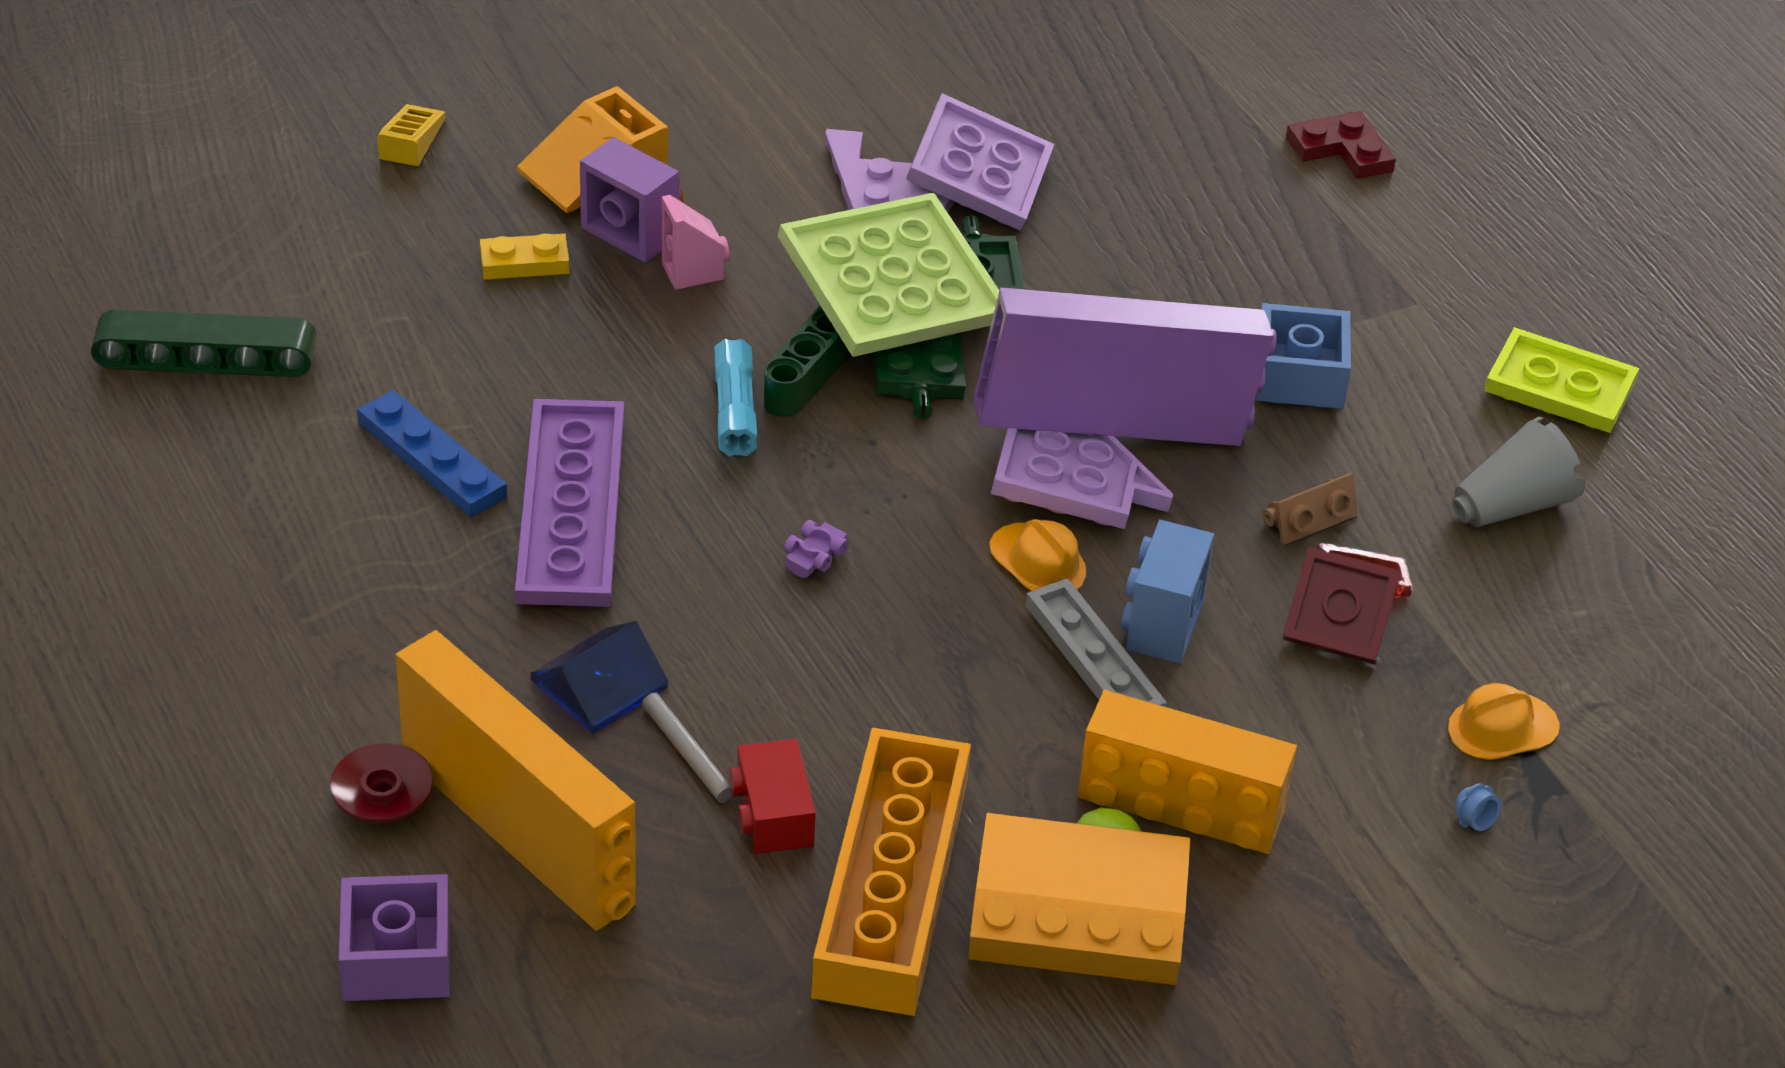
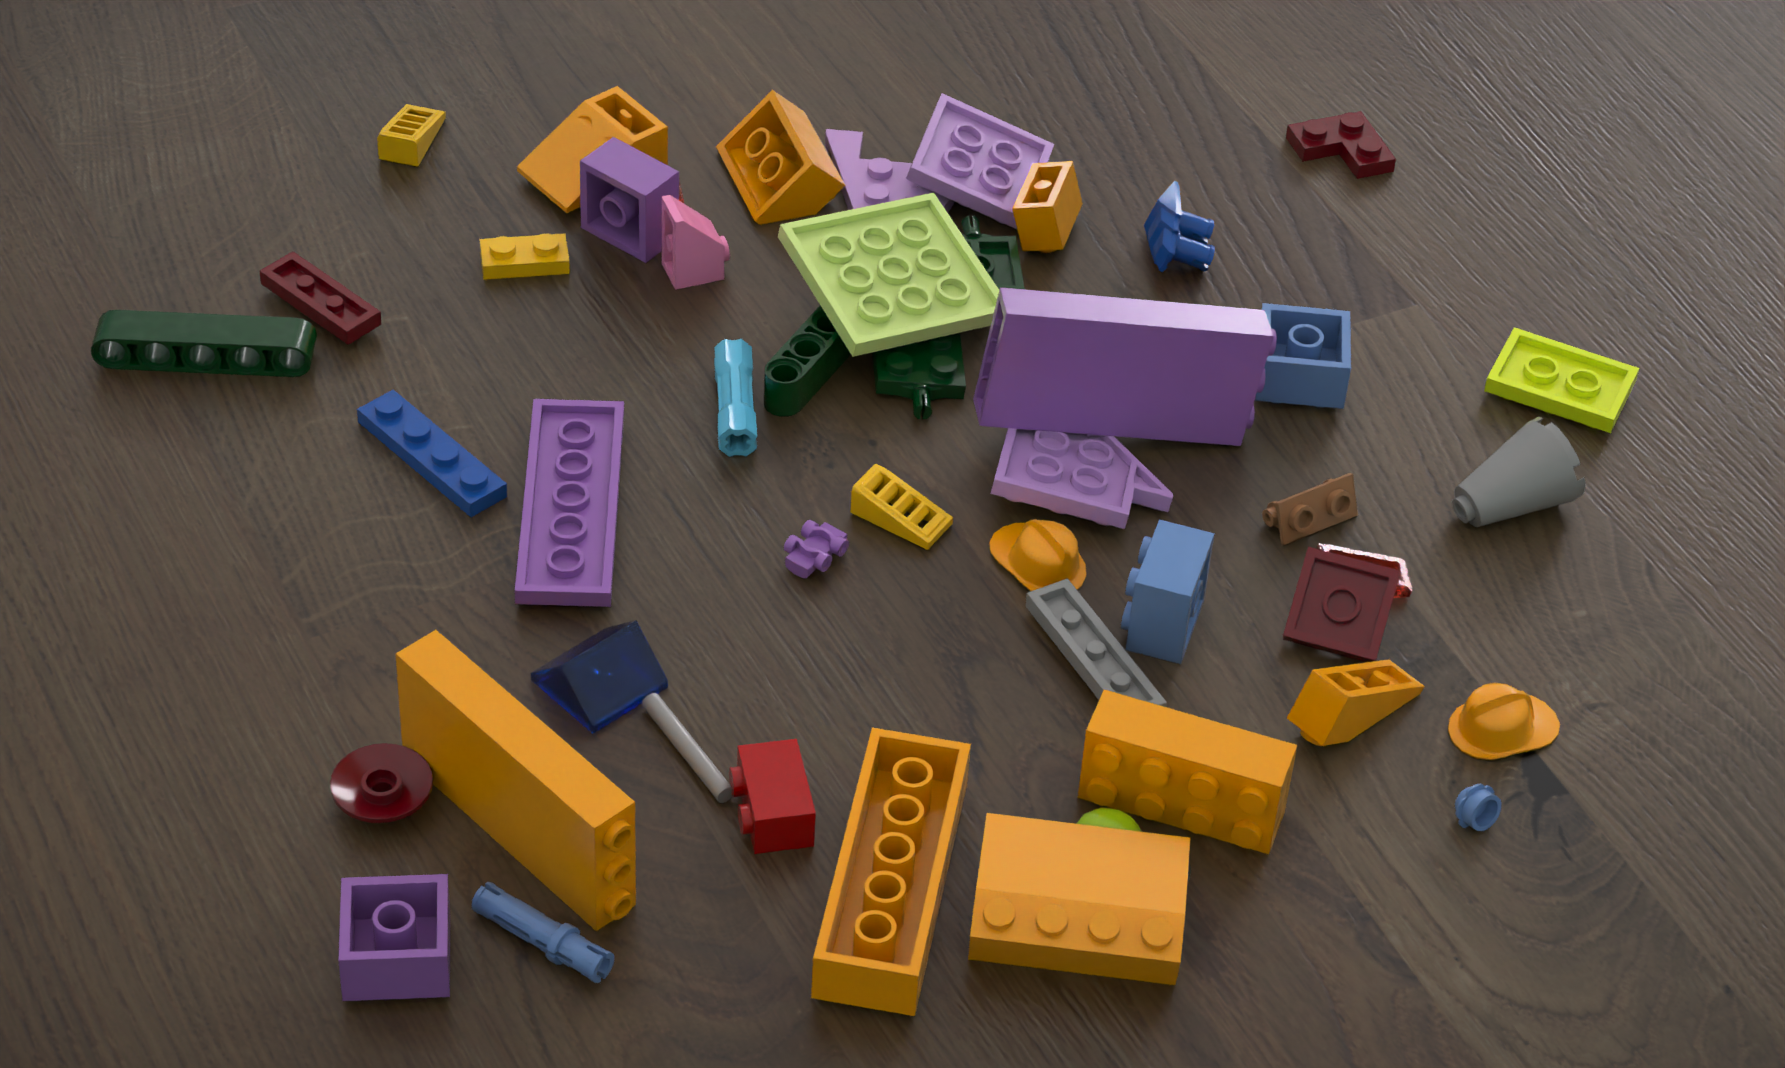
(320, 297): none -> dark red plate
(559, 941): none -> medium blue pin
(779, 162): none -> light orange slope
(878, 488): none -> yellow slope
(1047, 206): none -> light orange brick
(1178, 233): none -> blue connector
(1350, 699): none -> light orange slope

